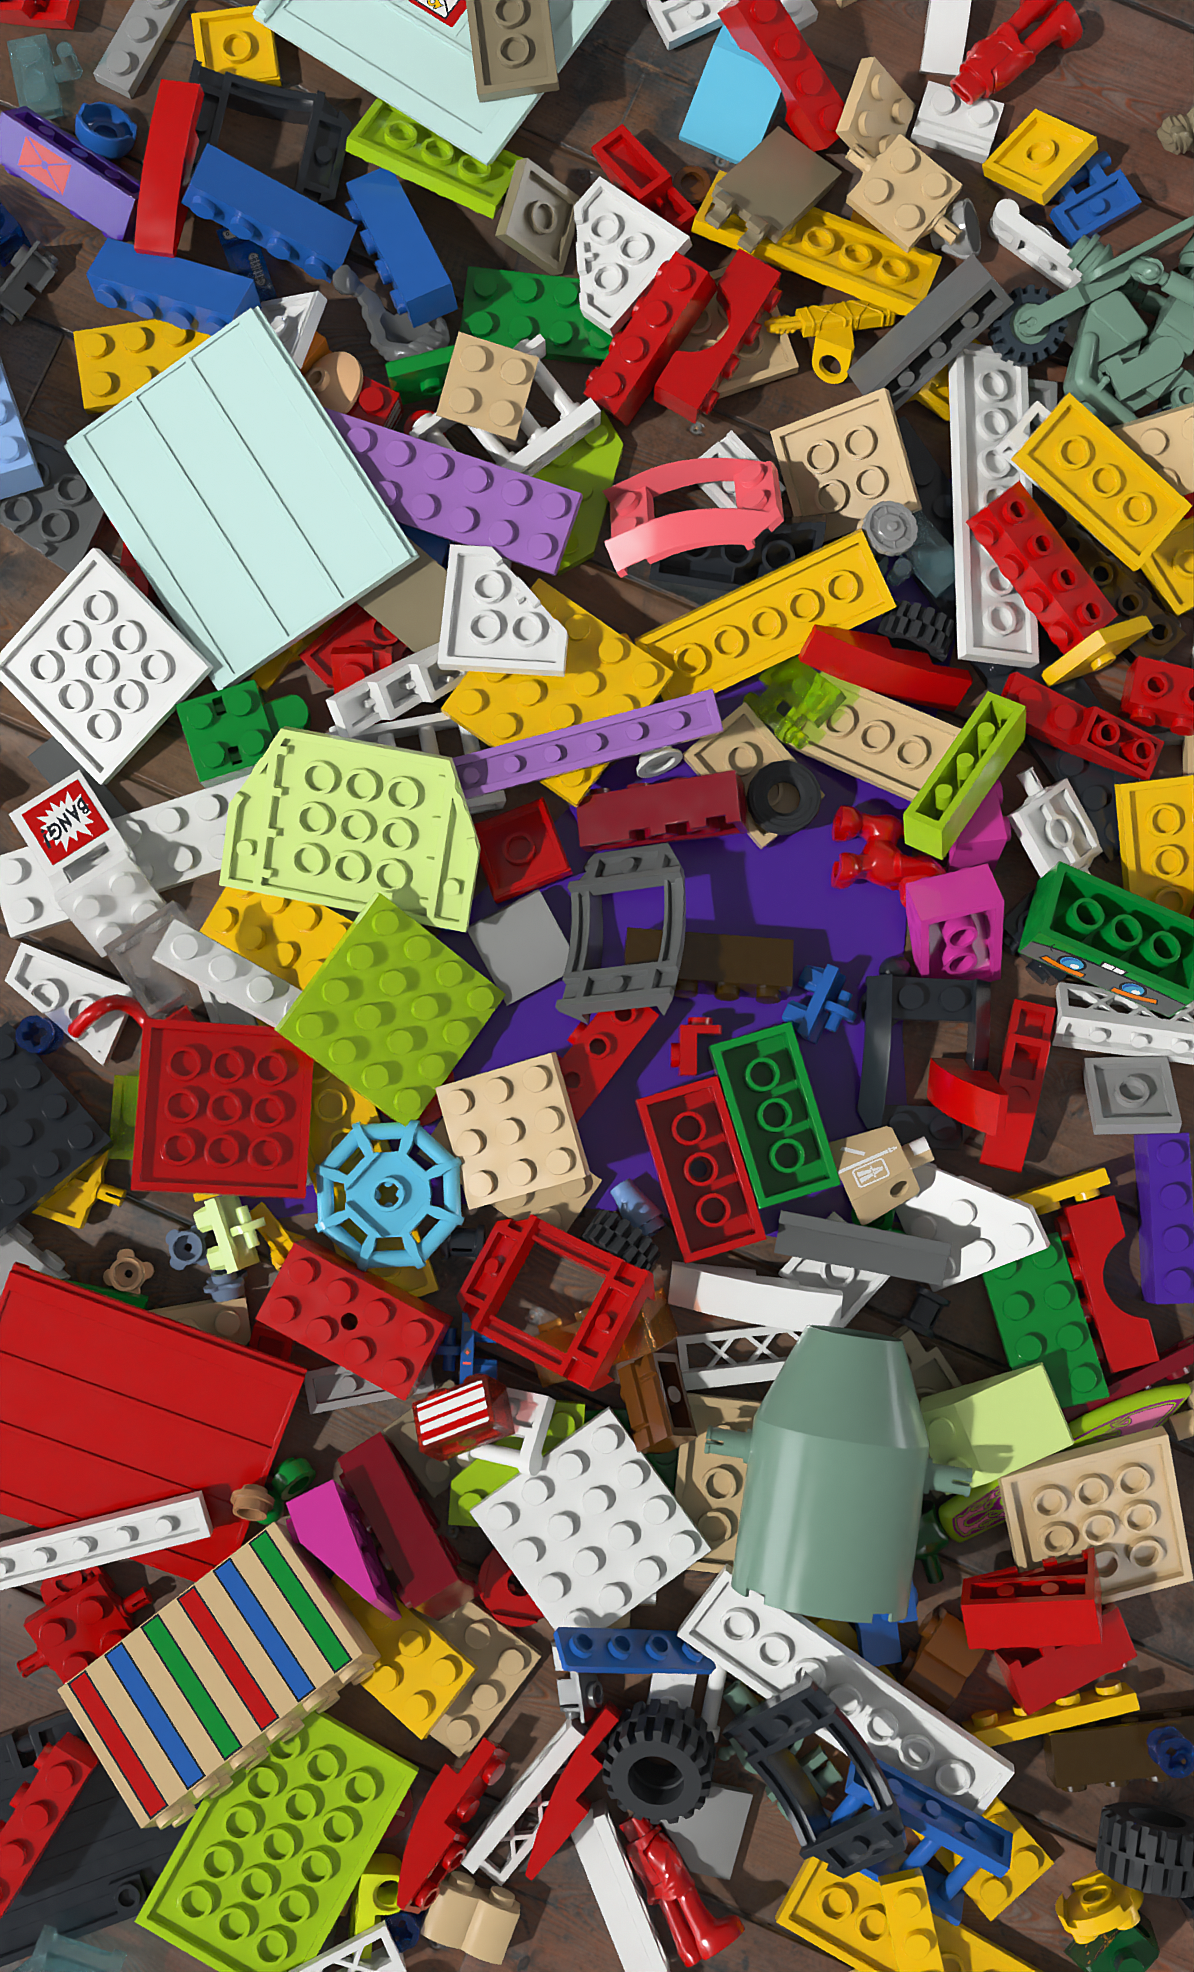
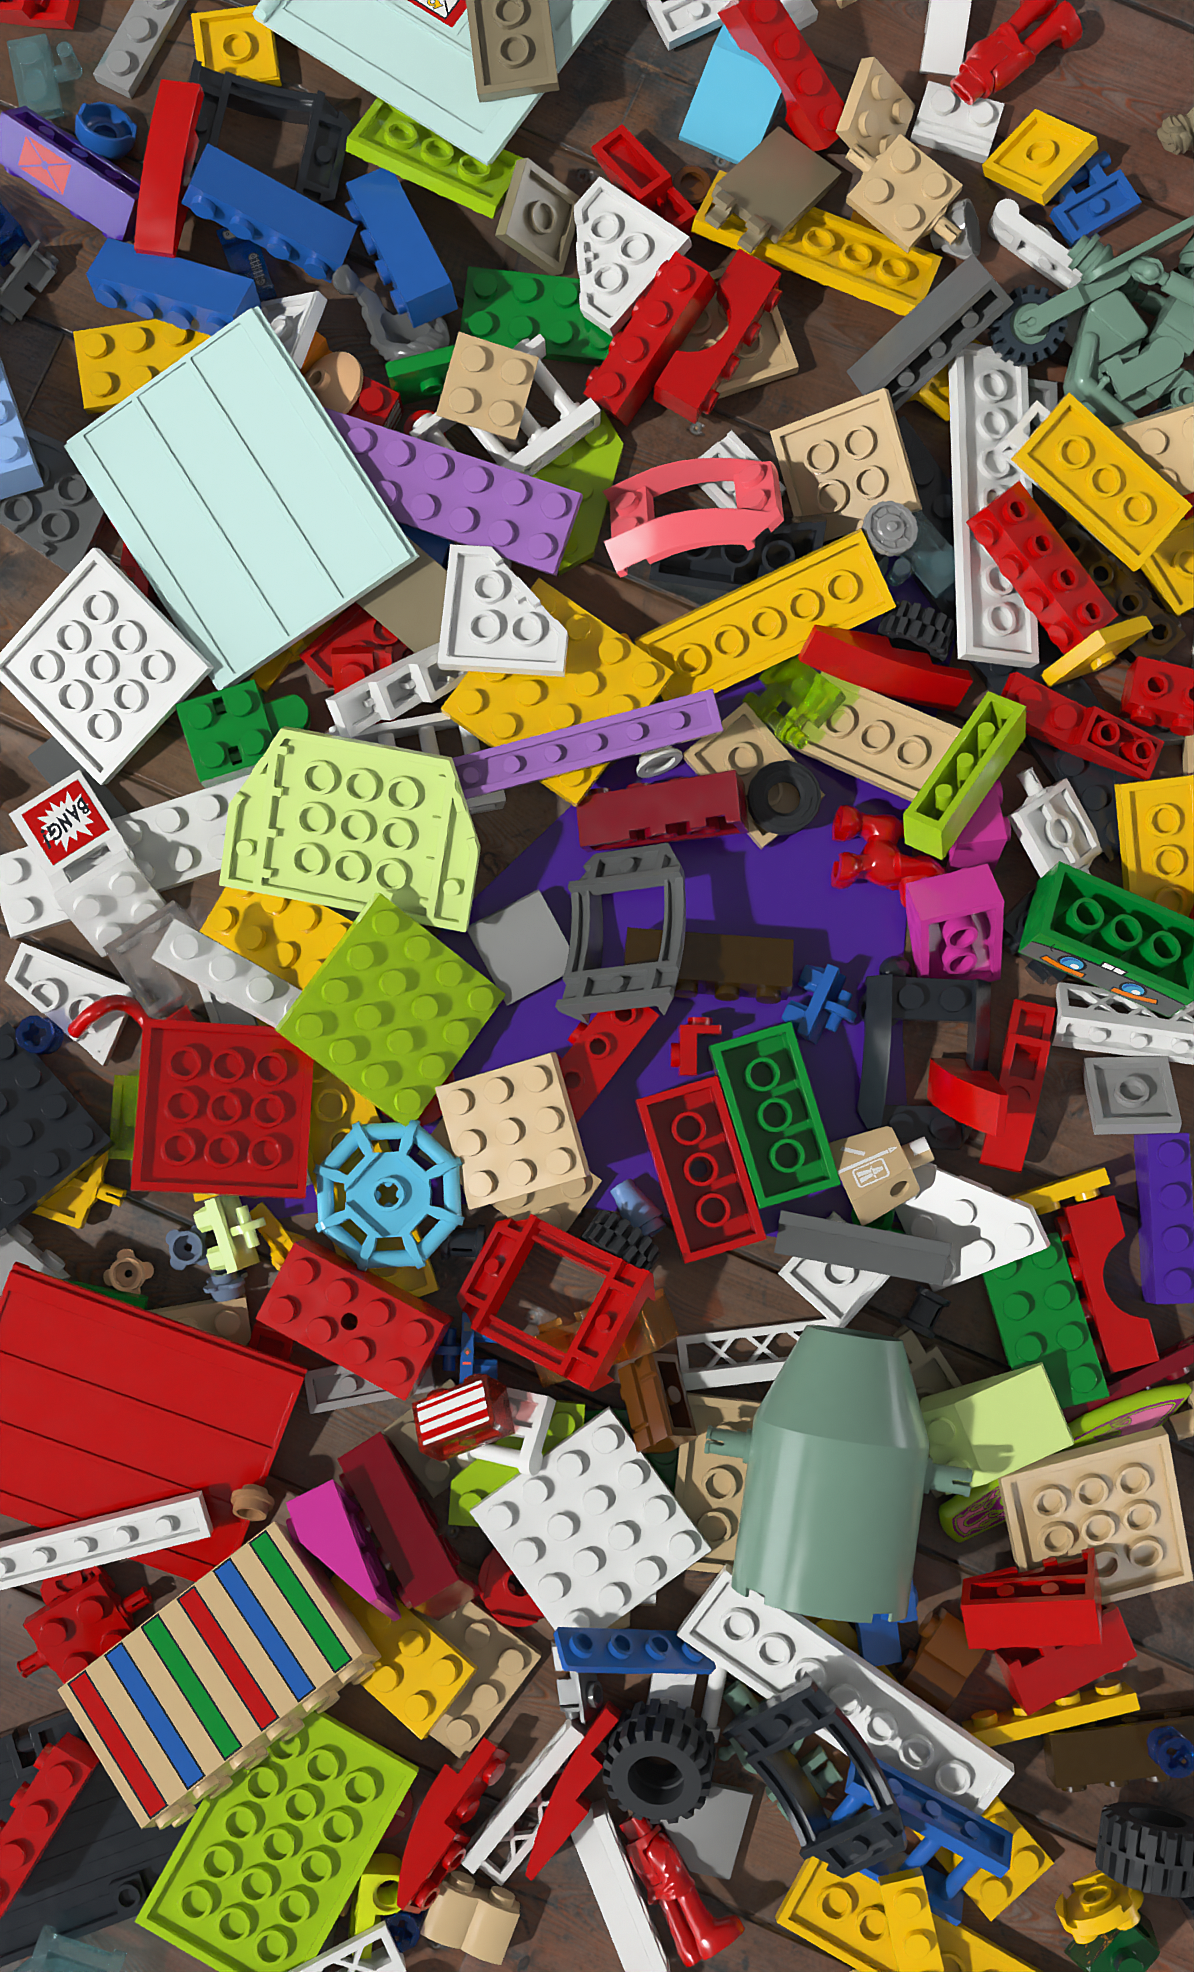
(289, 1481): green plate -> none
(521, 850): red plate -> none
(752, 1298): white slope -> none
(833, 330): yellow piece -> none
(930, 1542): dark green piece -> none

